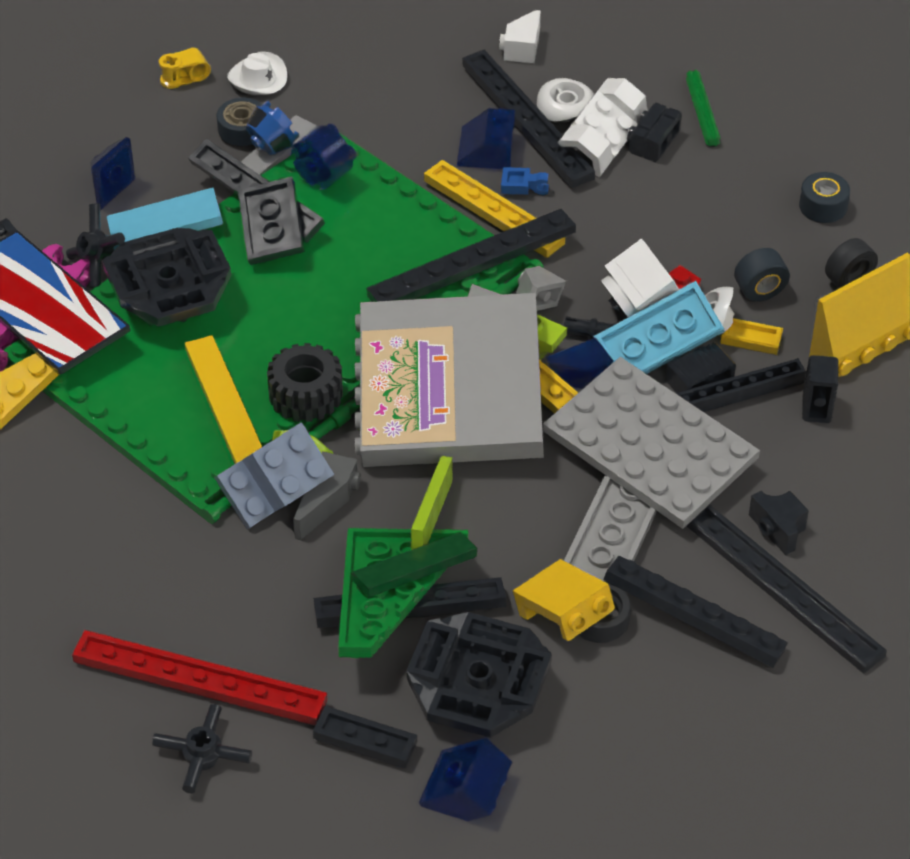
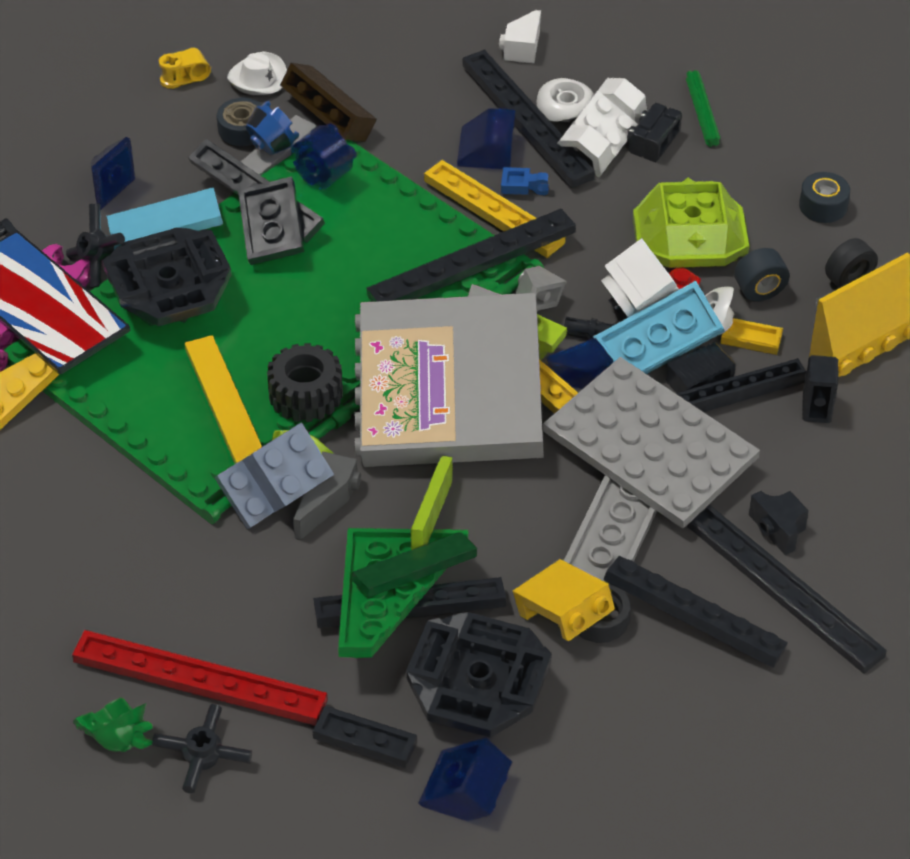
(116, 726): none -> green helmet
(328, 102): none -> dark brown brick
(691, 224): none -> lime piece

